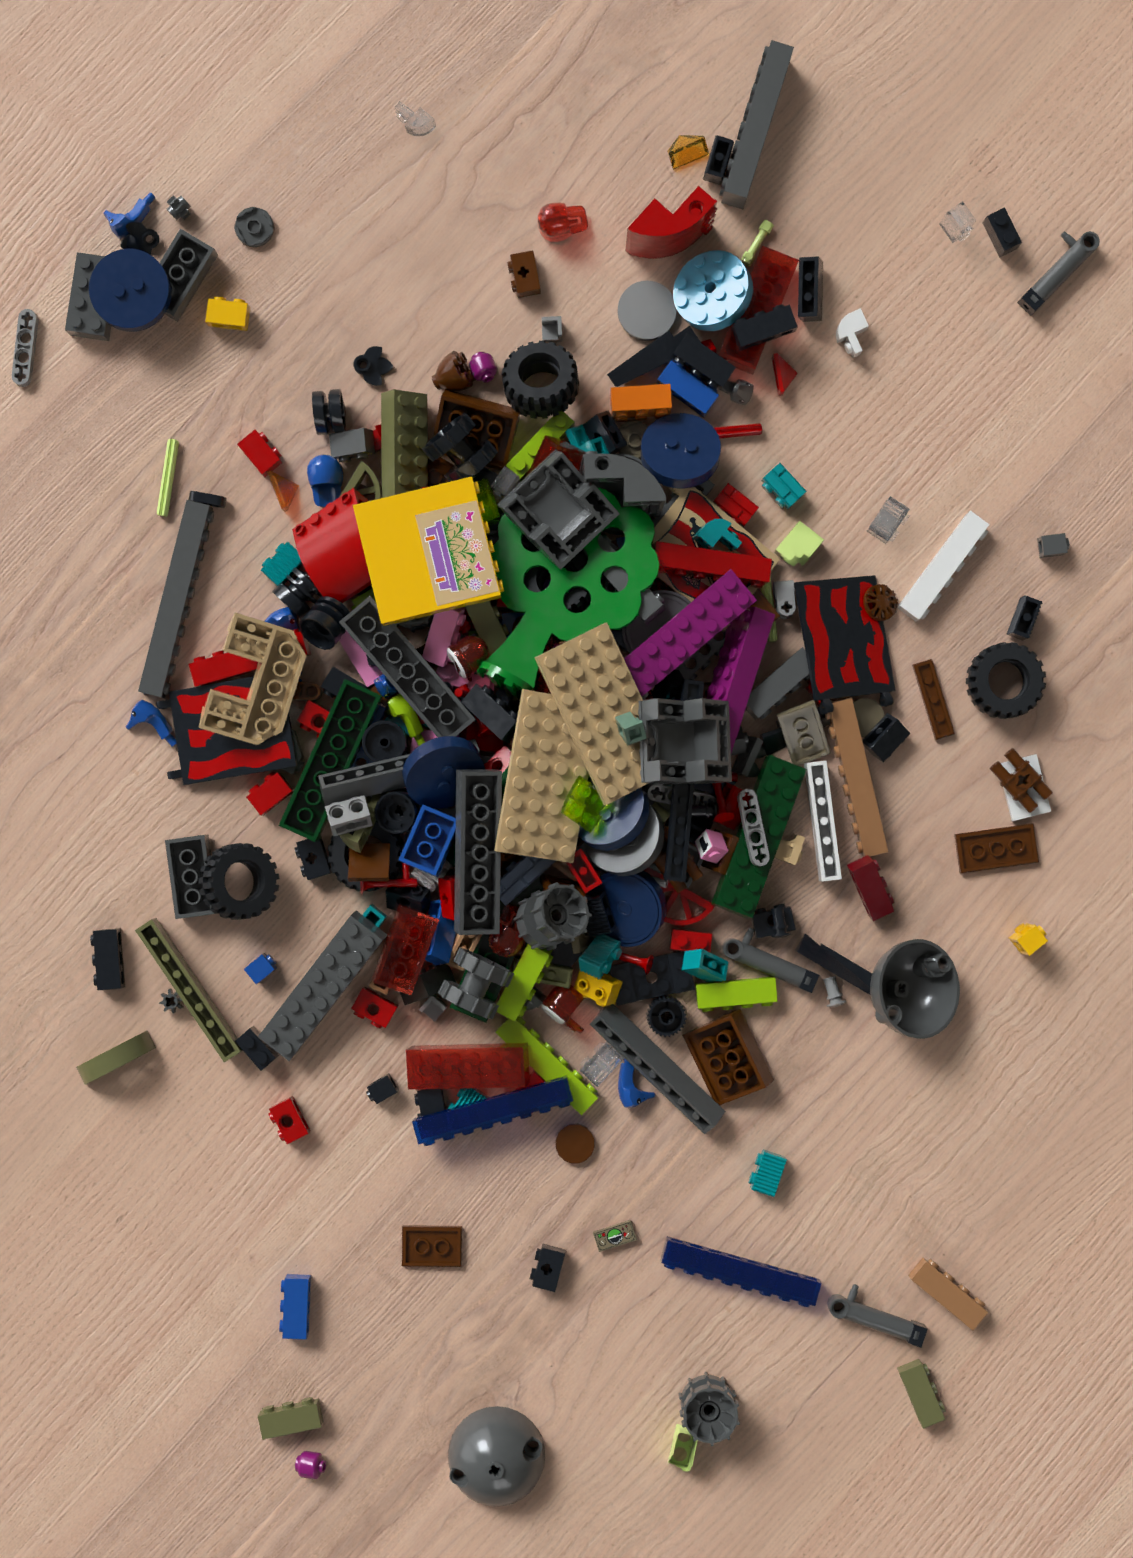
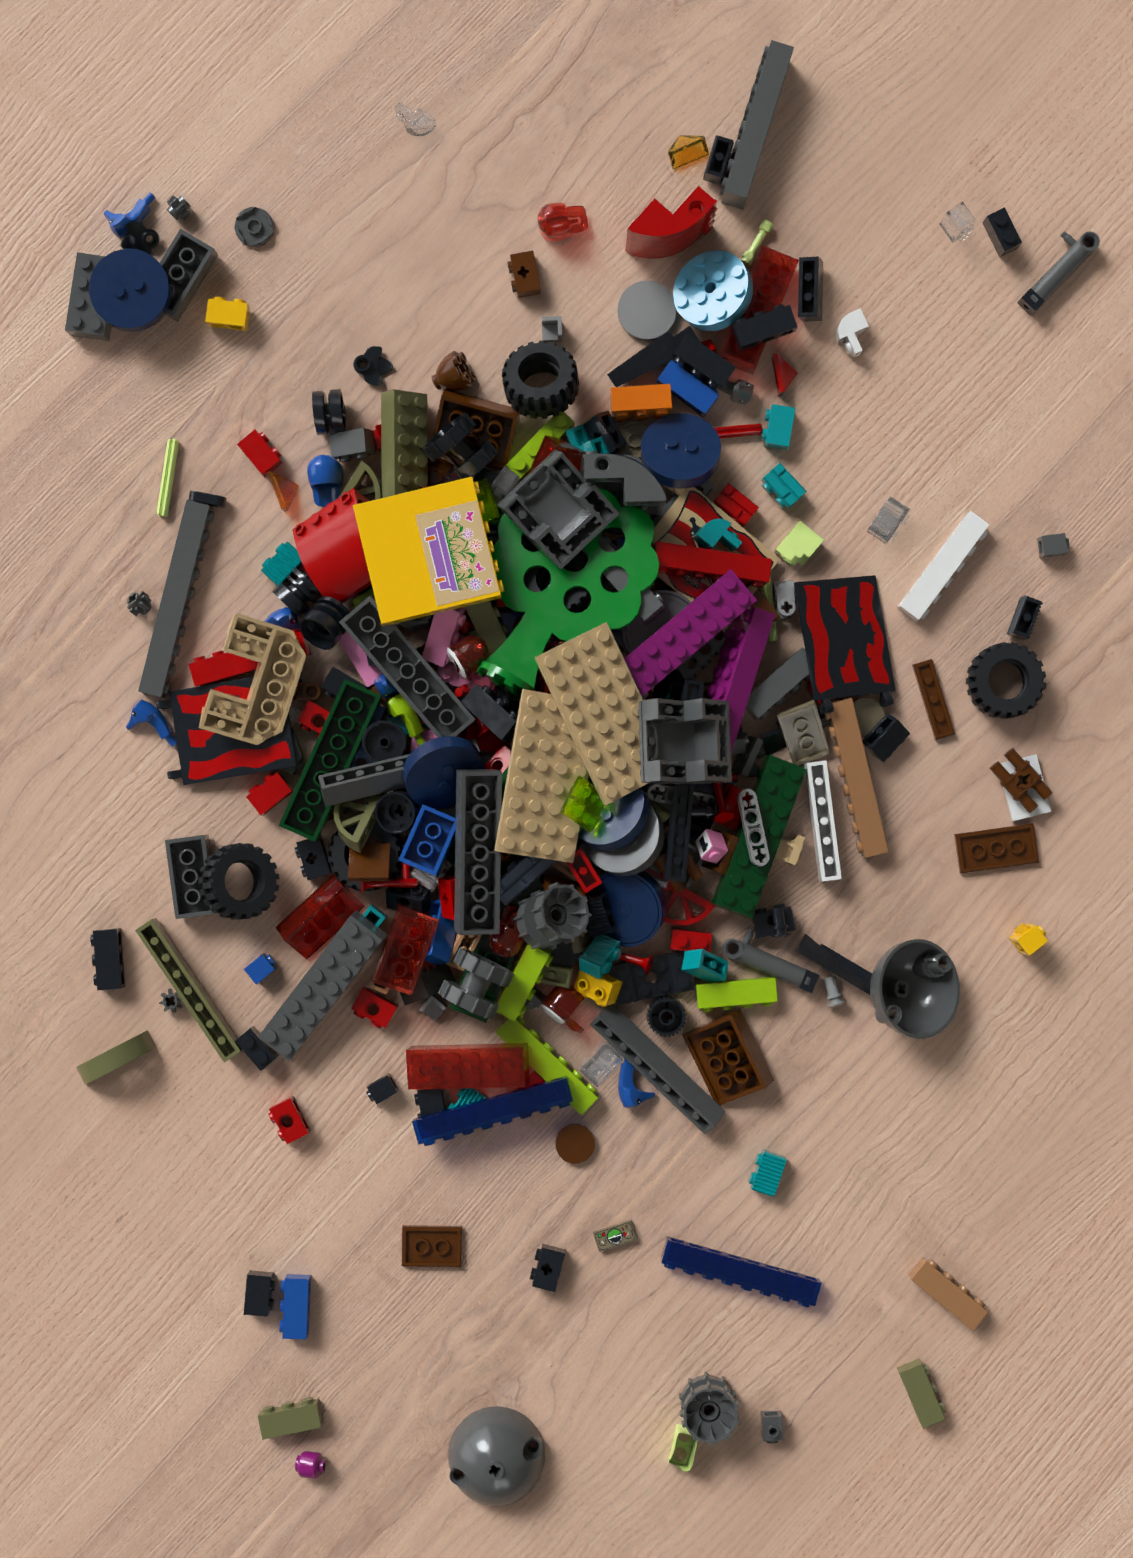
(25, 347): light grey beam -> none
(139, 603): none -> dark grey gear
(259, 1293): none -> black brick
(319, 917): none -> clear red slope
(349, 819): light grey brick -> none
(483, 367): magenta head -> none
(630, 728): sand green brick -> none
(771, 1426): none -> dark grey brick
(779, 426): none -> teal brick
(871, 887): dark red brick -> none
(880, 602): reddish brown wheel -> none
(911, 1331): dark grey piece -> none

